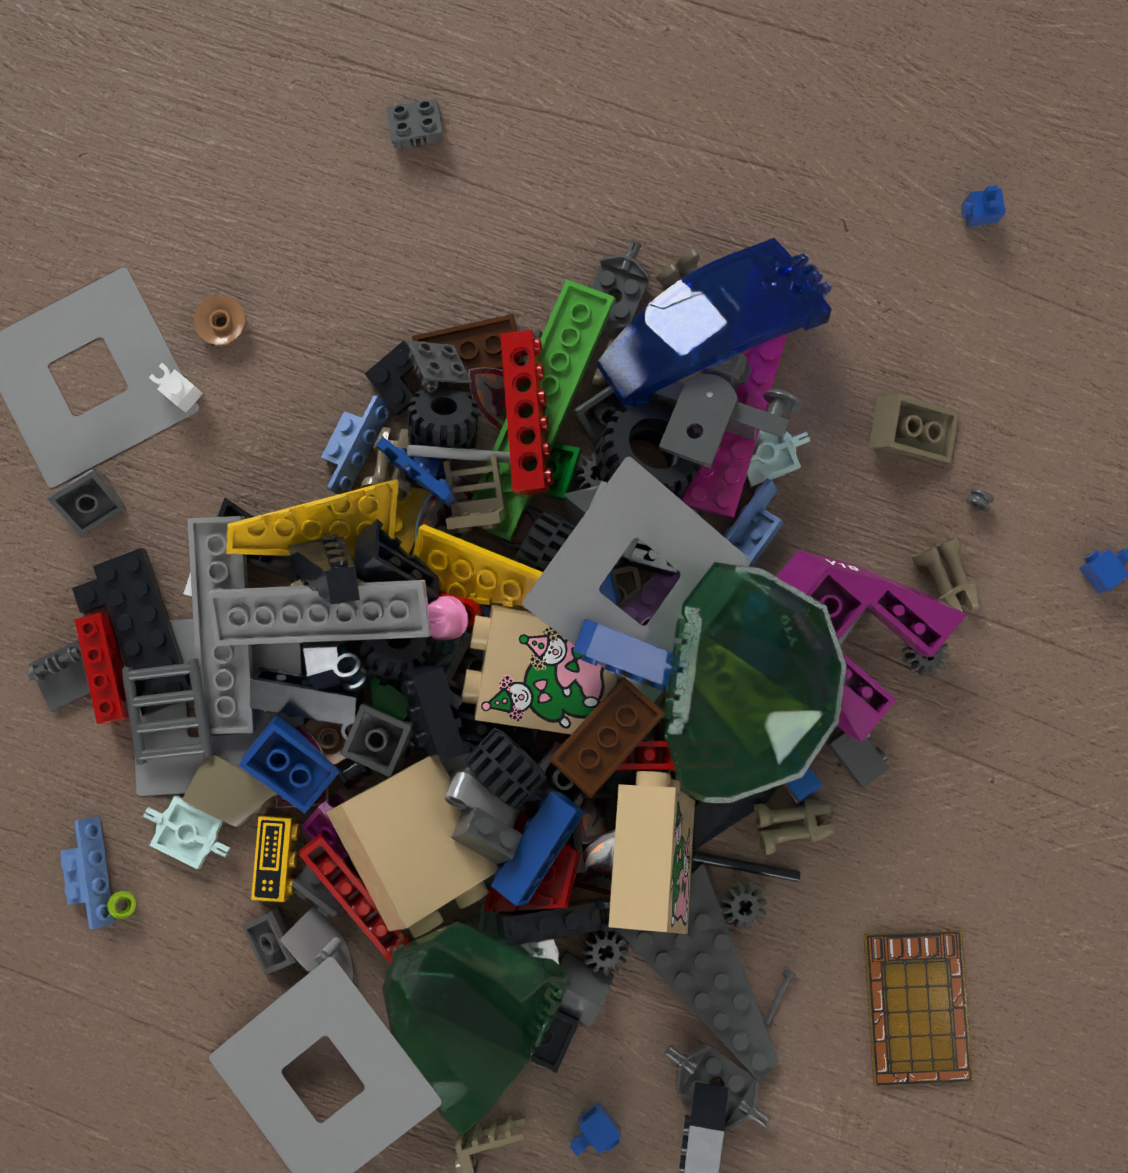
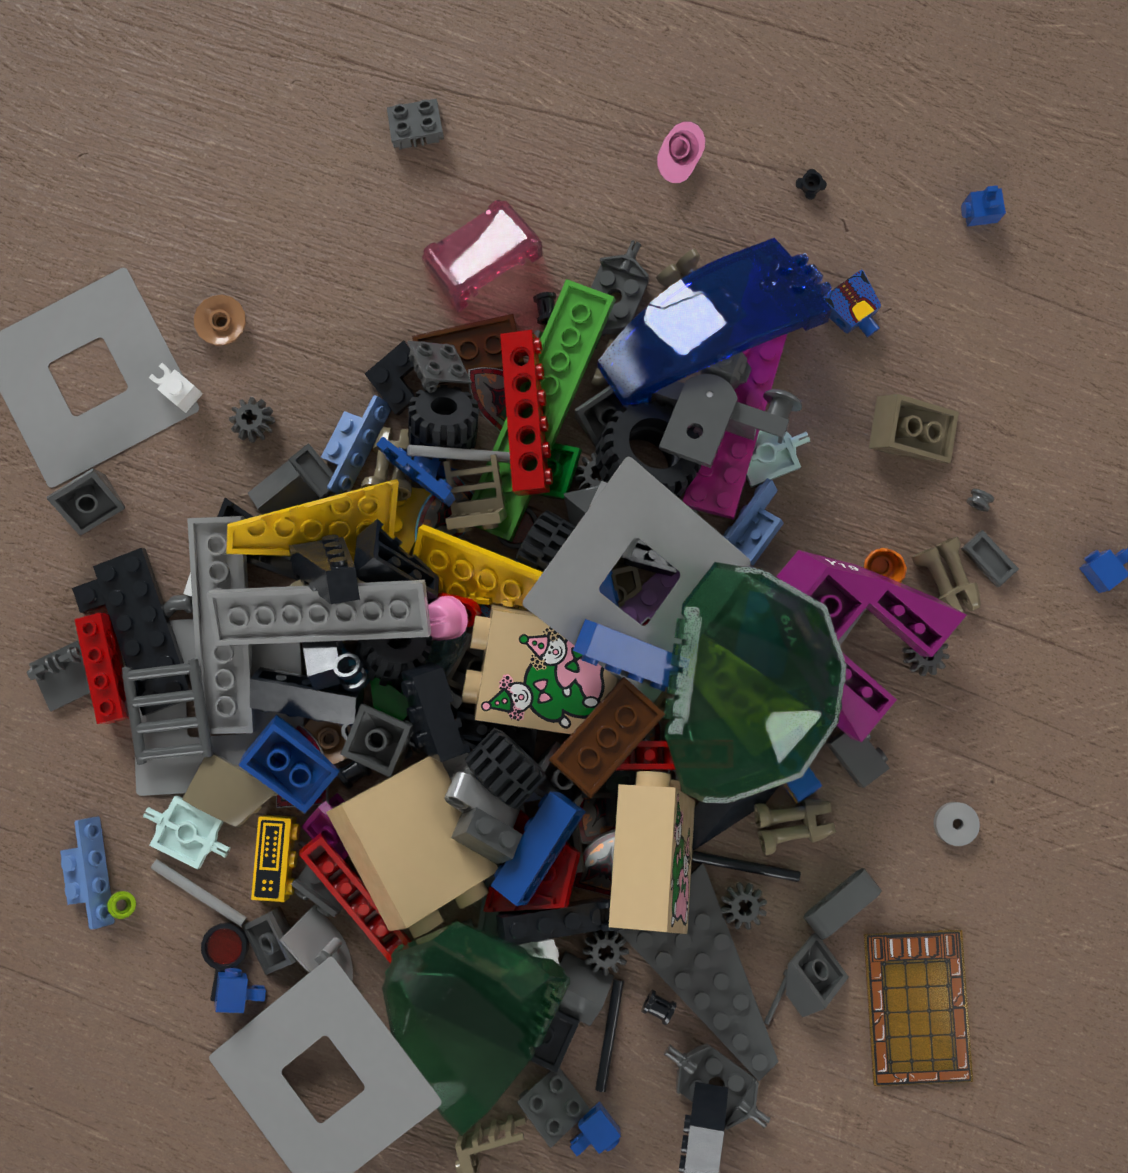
(178, 602): none -> dark grey arm
(198, 892): none -> light grey bar
(224, 948): none -> piece
(233, 991): none -> blue brick
(259, 426): none -> dark grey gear
(282, 490): none -> dark grey slope
(313, 470): none -> dark grey tile
(481, 252): none -> clear pink windscreen
(545, 306): none -> black bush
(553, 1106): none -> dark grey hinge
(609, 1035): none -> black bar
(659, 1007): none -> black bush
(680, 152): none -> bright pink piece
(813, 977): none -> dark grey slope
(817, 180): none -> black plate
(842, 903): none -> dark grey beam
(854, 305): none -> torso
(886, 563): none -> orange hair
(968, 826): none -> light grey piece
(989, 558): none -> dark grey tile

